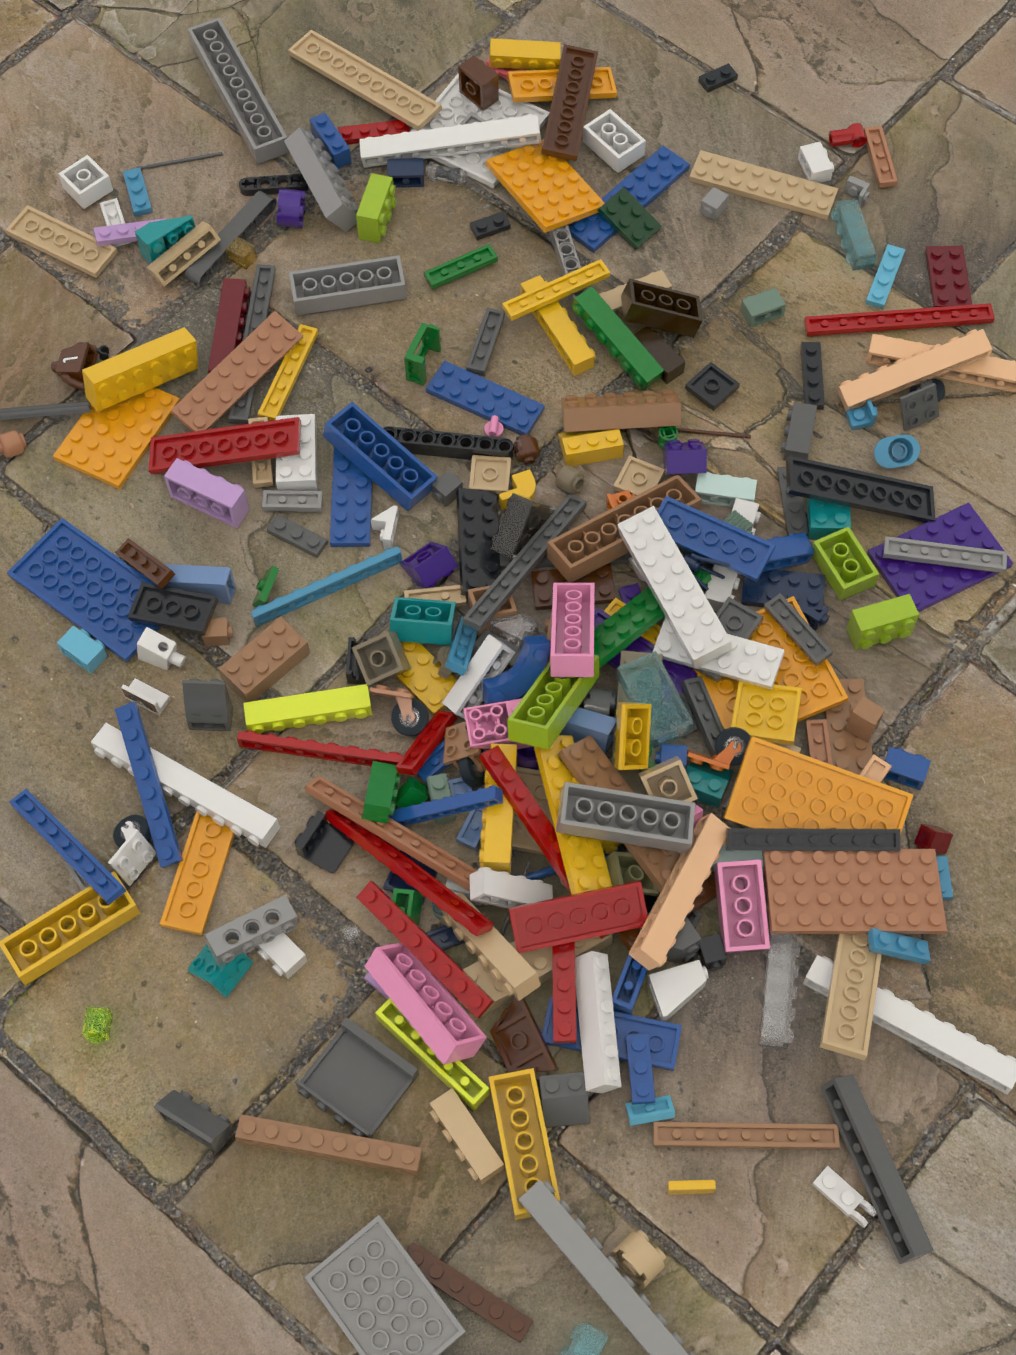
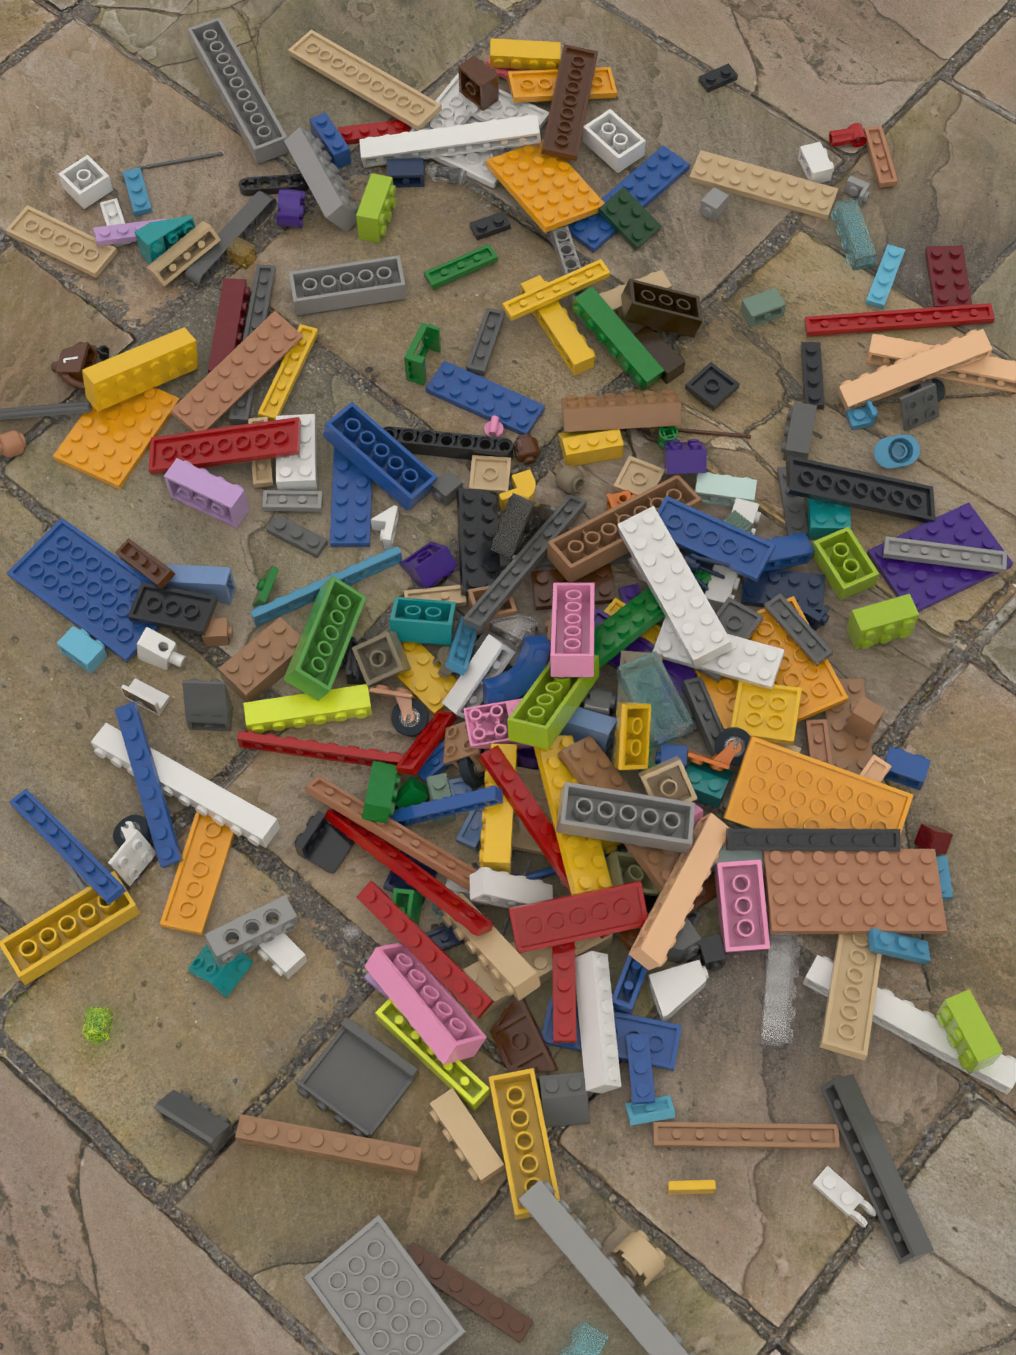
(325, 638): none -> bright green brick
(968, 1032): none -> lime brick

